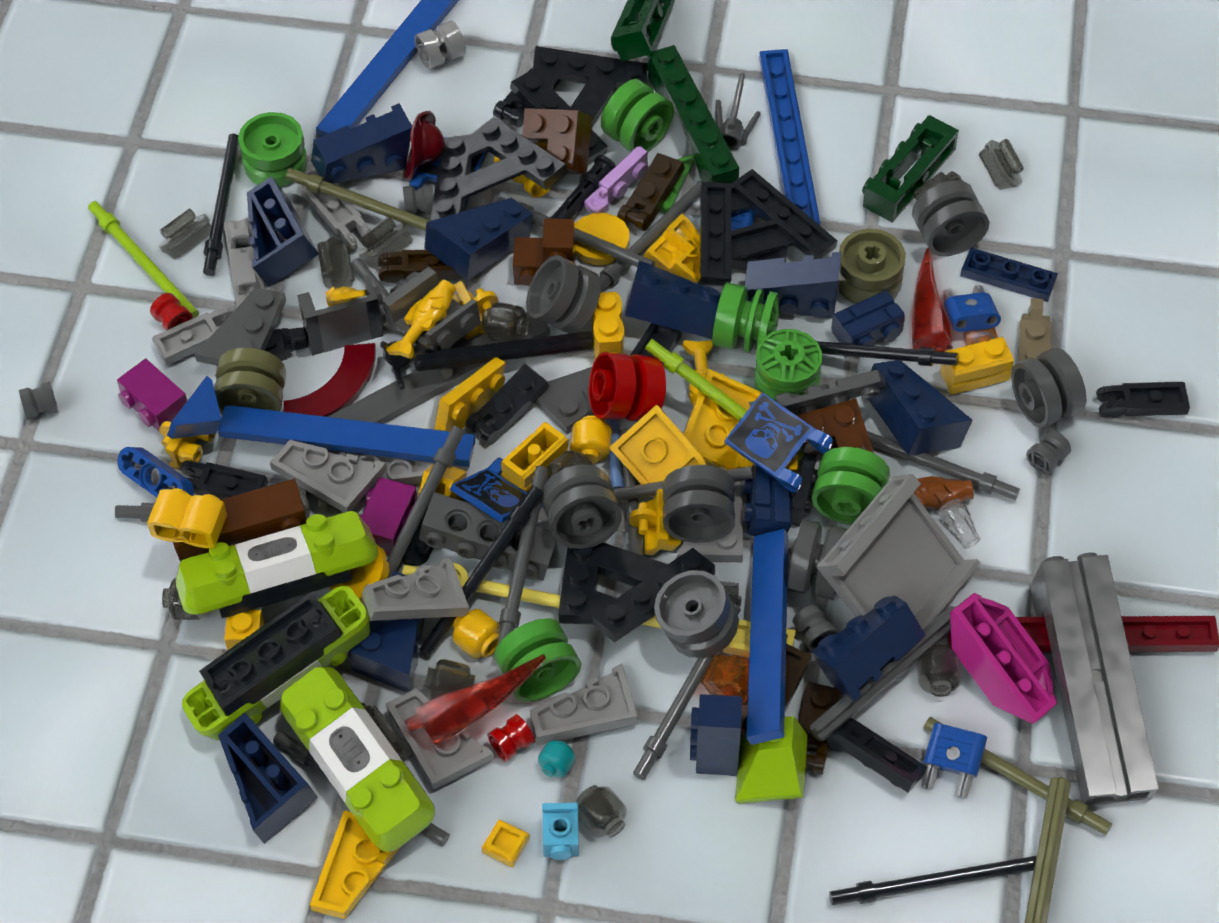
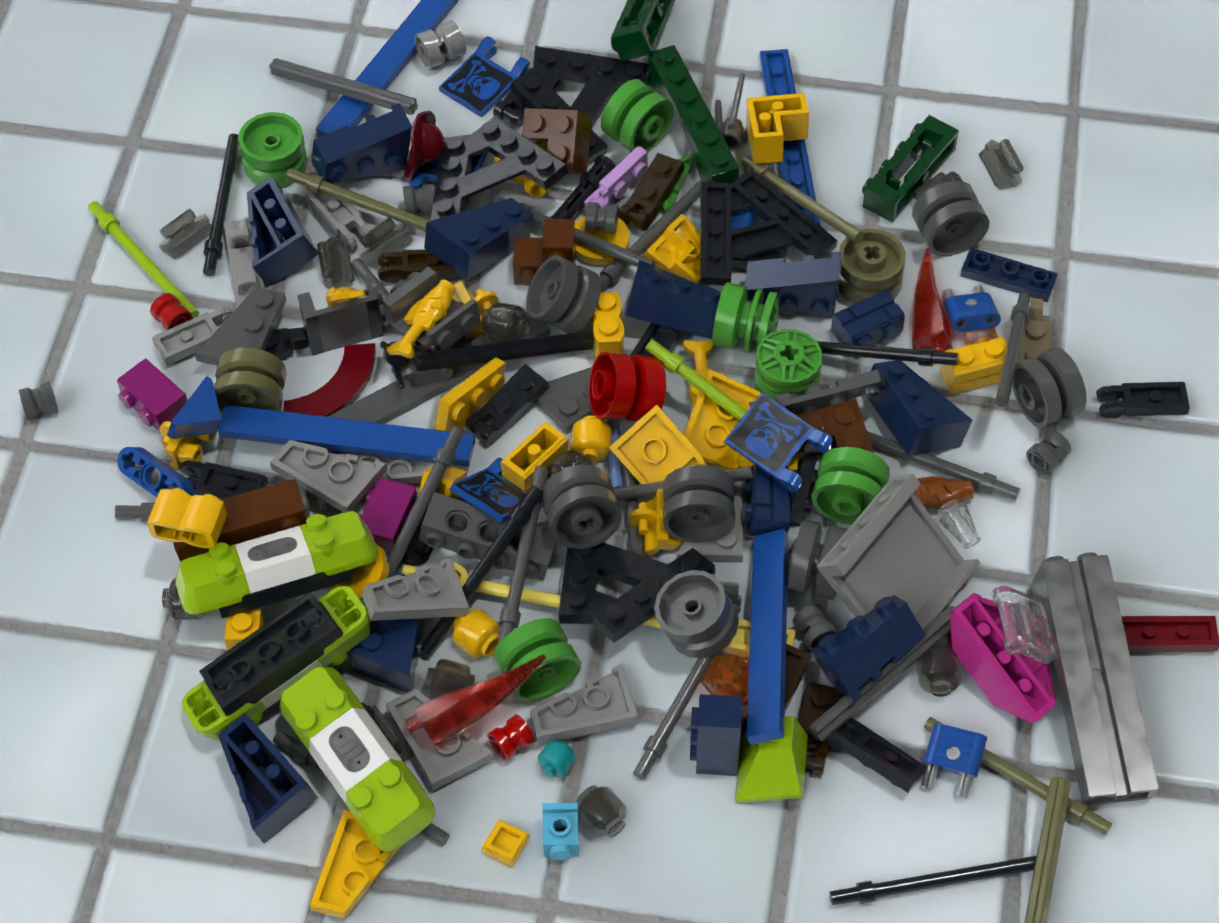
(342, 85): none -> dark grey axle
(481, 82): none -> flag
(603, 218): none -> dark grey wheel
(775, 120): none -> yellow brick
(804, 200): none -> olive bar
(1019, 316): none -> dark grey bar
(1029, 614): none -> clear plate

